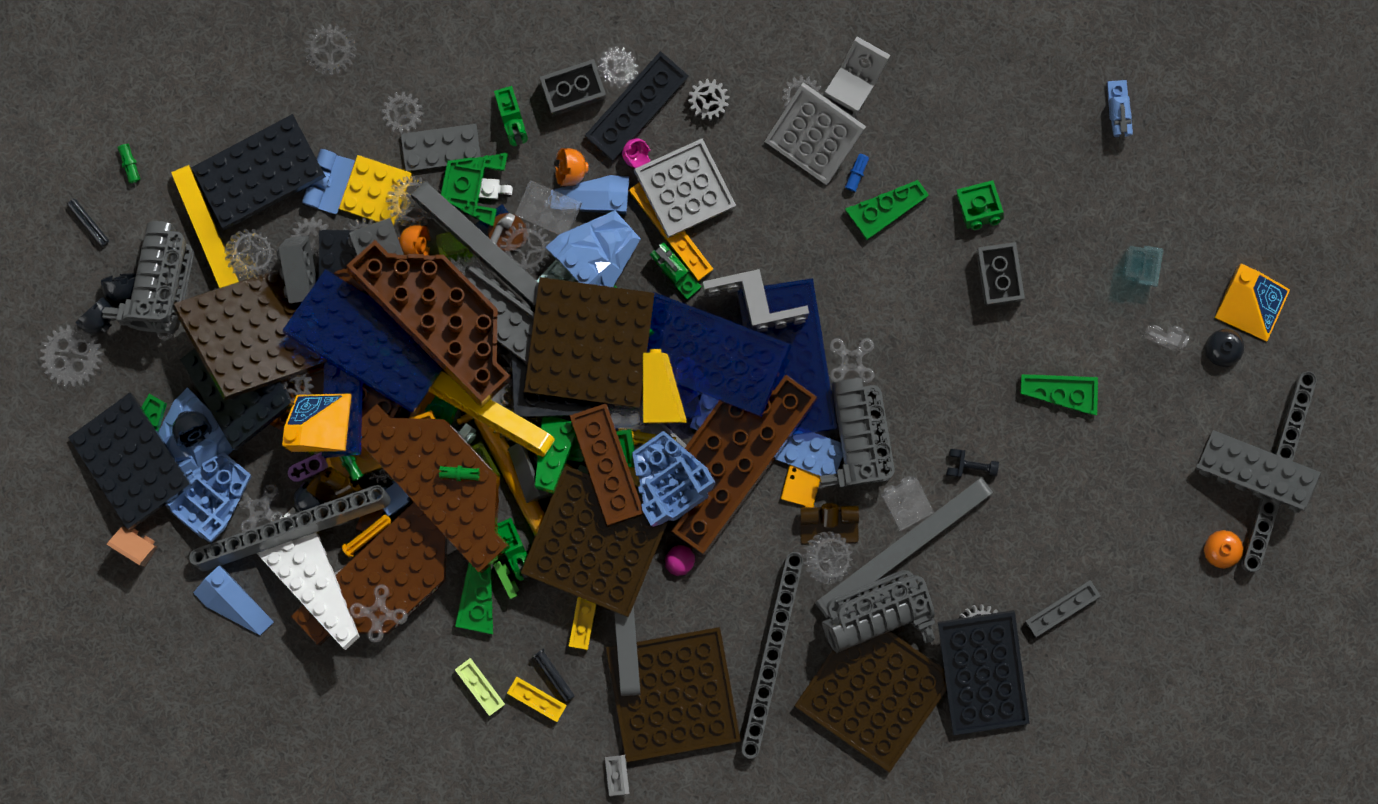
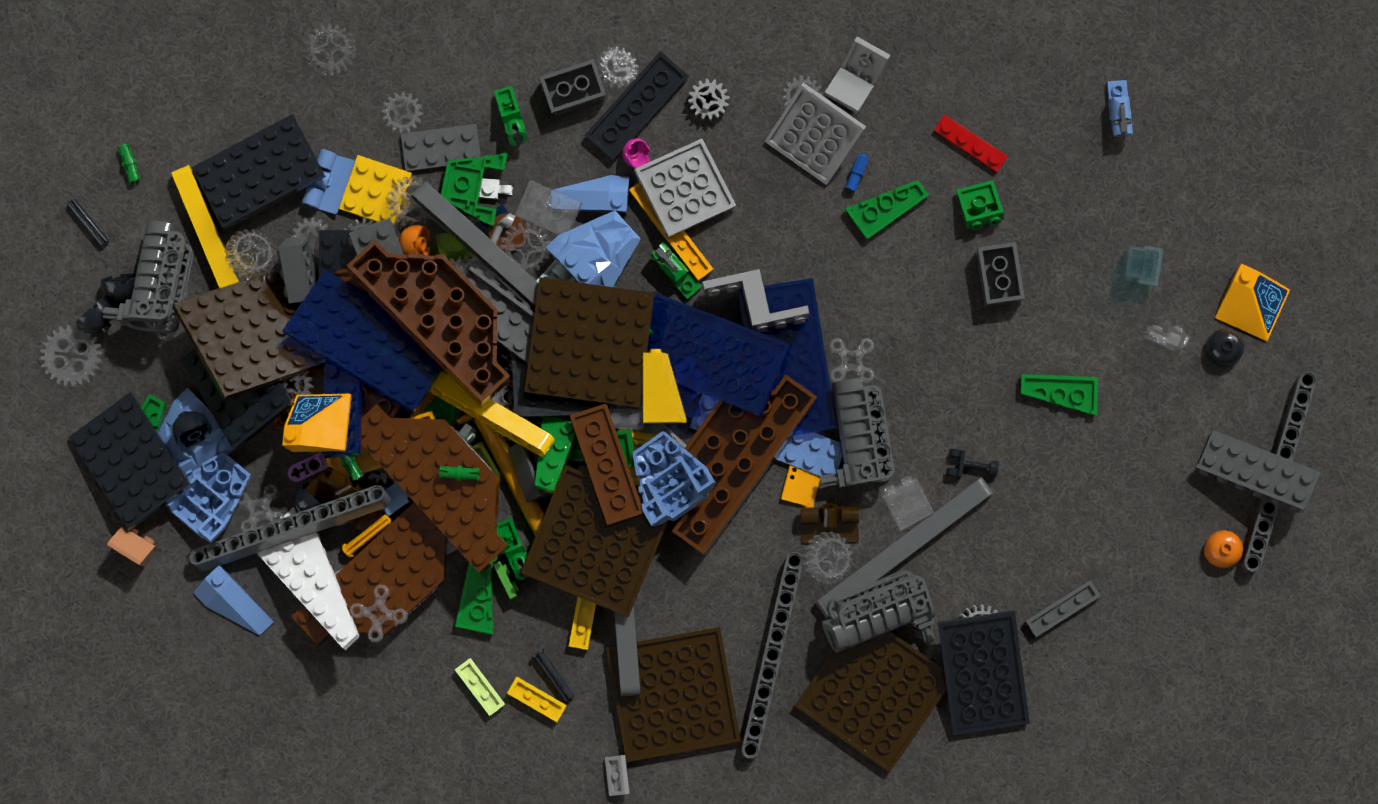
(571, 167): orange cylinder -> none
(679, 560): dark pink hair -> none
(970, 143): none -> red plate

